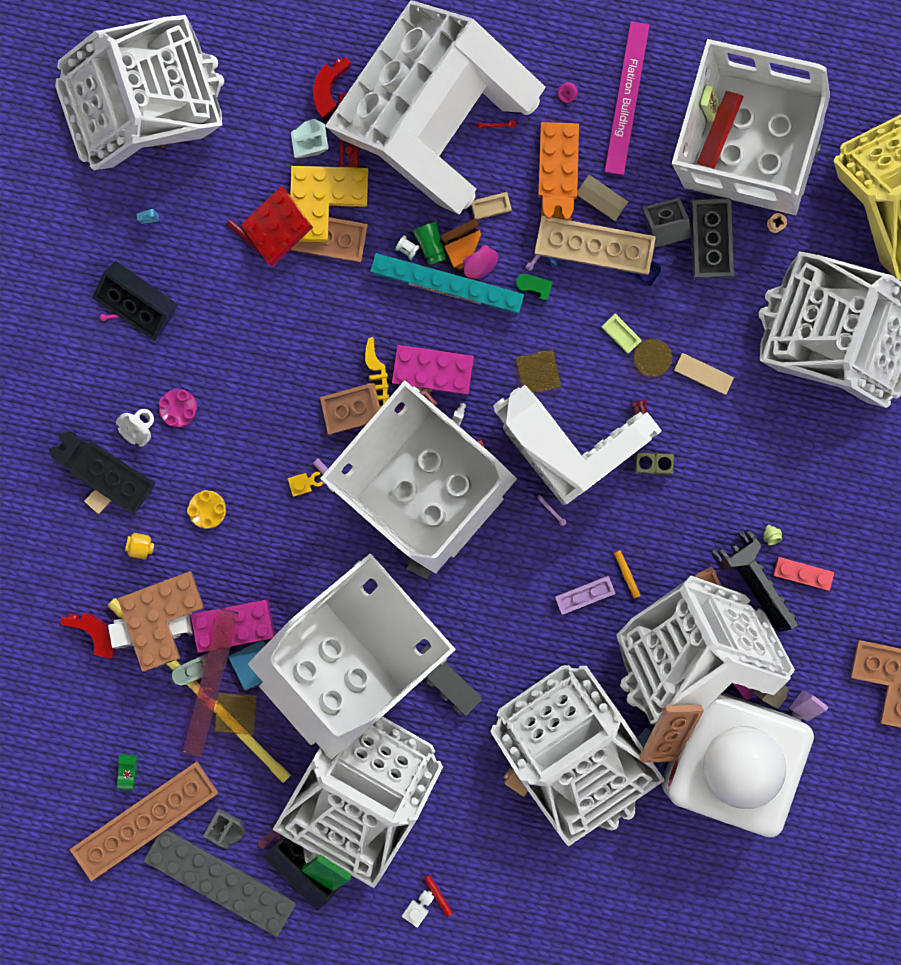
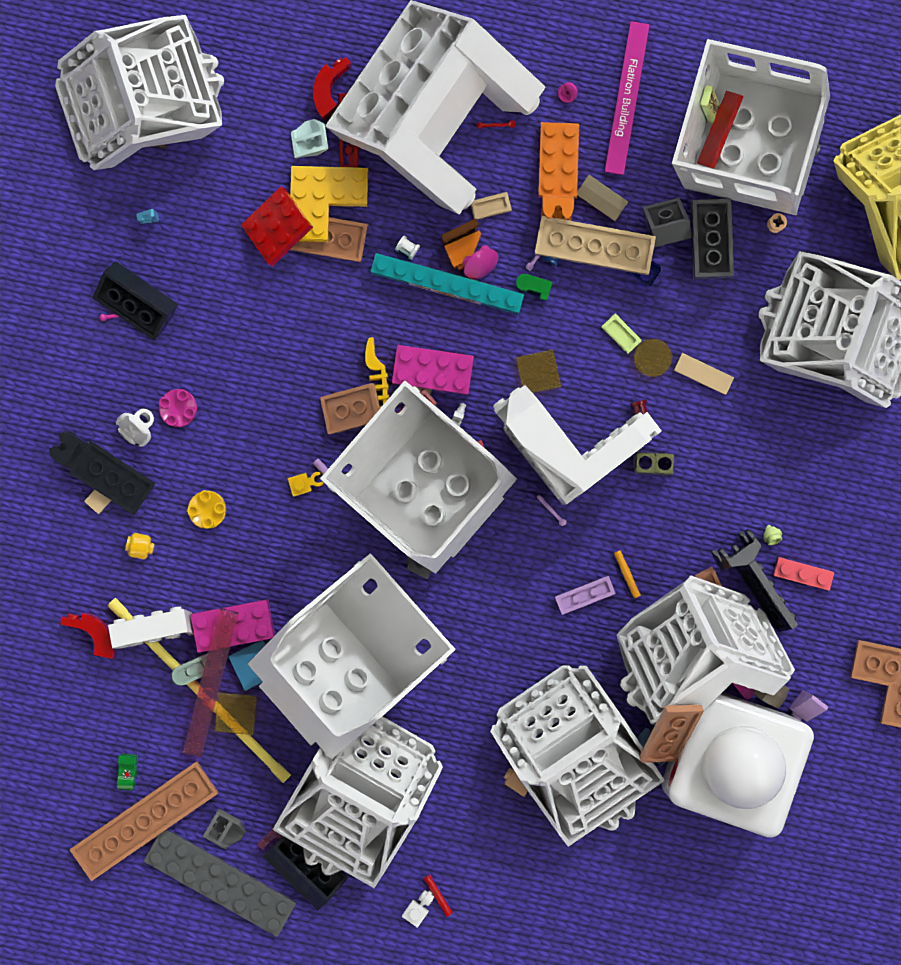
(149, 613): nougat plate -> none
(241, 233): dark red piece -> none
(326, 872): green tile -> none
(430, 242): green plant -> none
(452, 687): dark grey brick -> none

